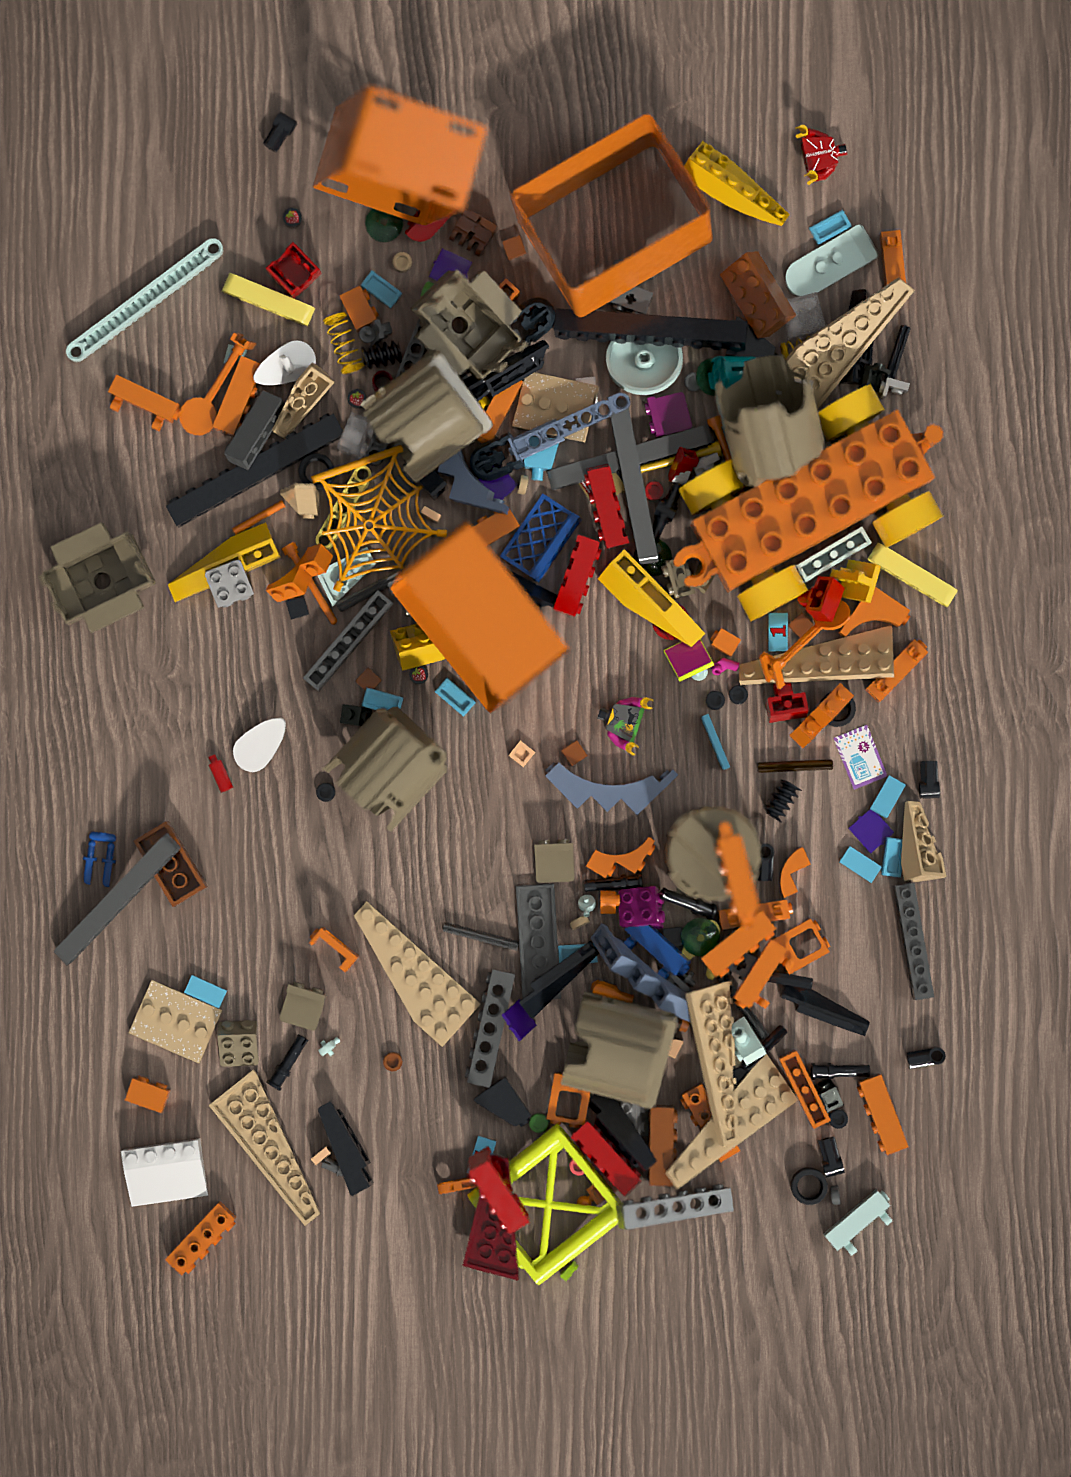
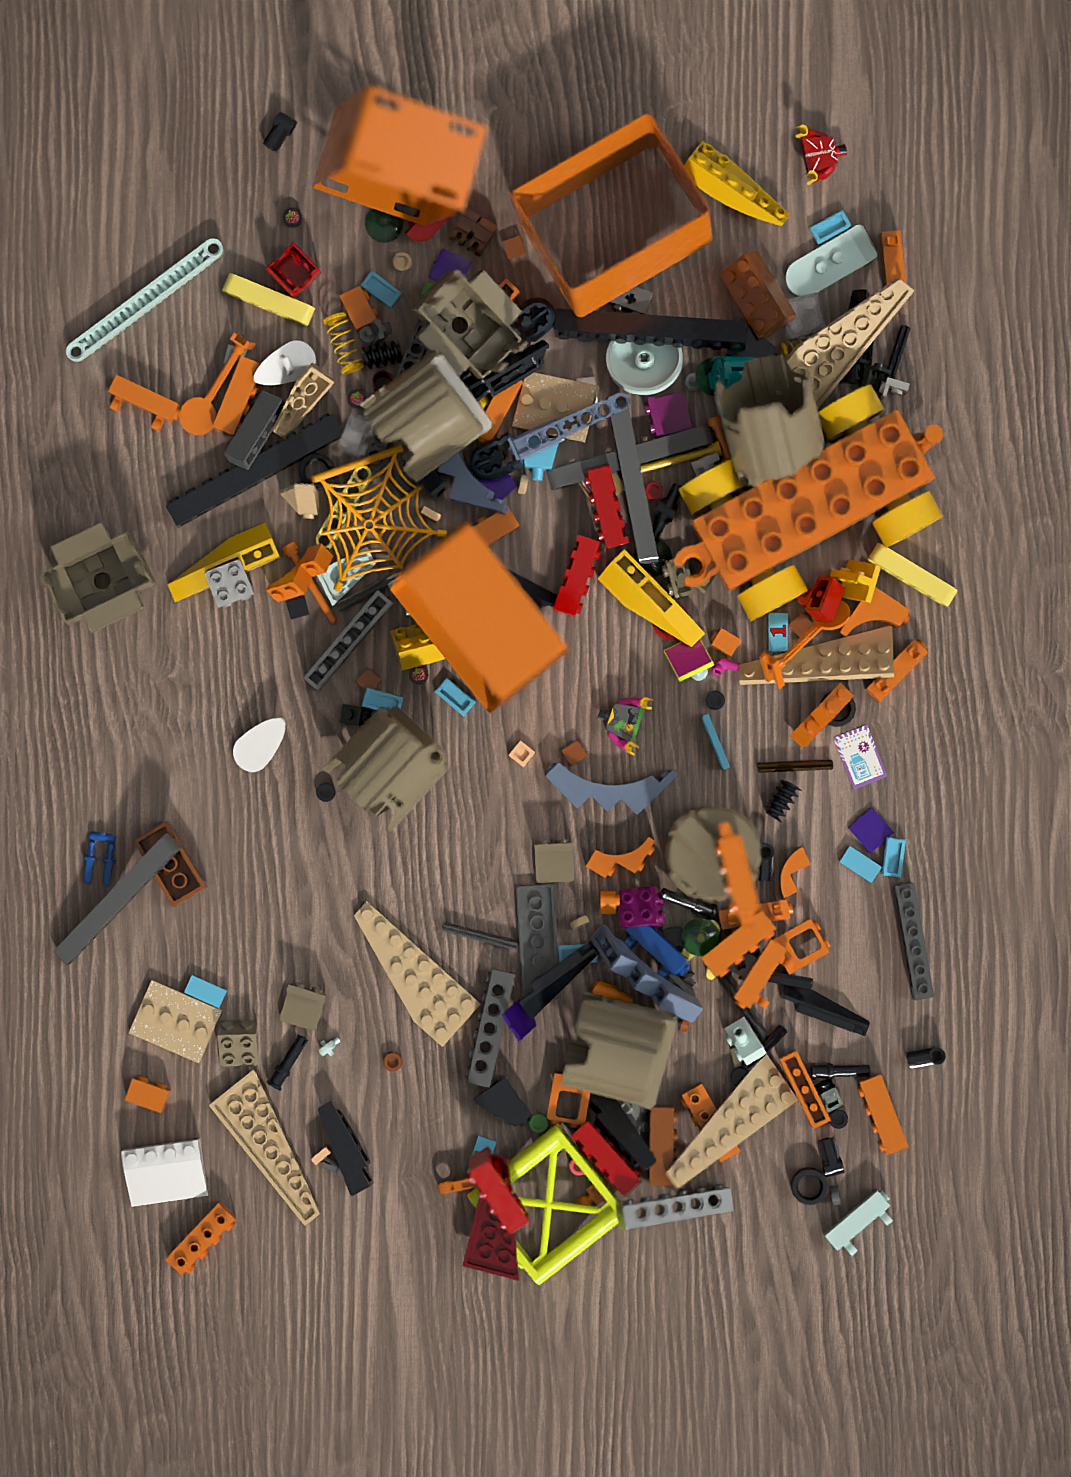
(220, 774): red cylinder -> none
(258, 517): orange bar -> none
(338, 945): orange window -> none
(556, 542): blue fence -> none
(566, 1274): lime tile -> none
(586, 904): light aqua piece -> none
(622, 882): black pin -> none
(675, 1047): light nougat tile -> none
(682, 466): red leg -> none
(716, 1049): tan wing -> none
(738, 694): black tile -> none
(786, 704): red brick -> none
(833, 554): light aqua brick -> none
(887, 796): medium azure tile -> none
(919, 854): tan wedge -> none
(929, 785): black piece -> none

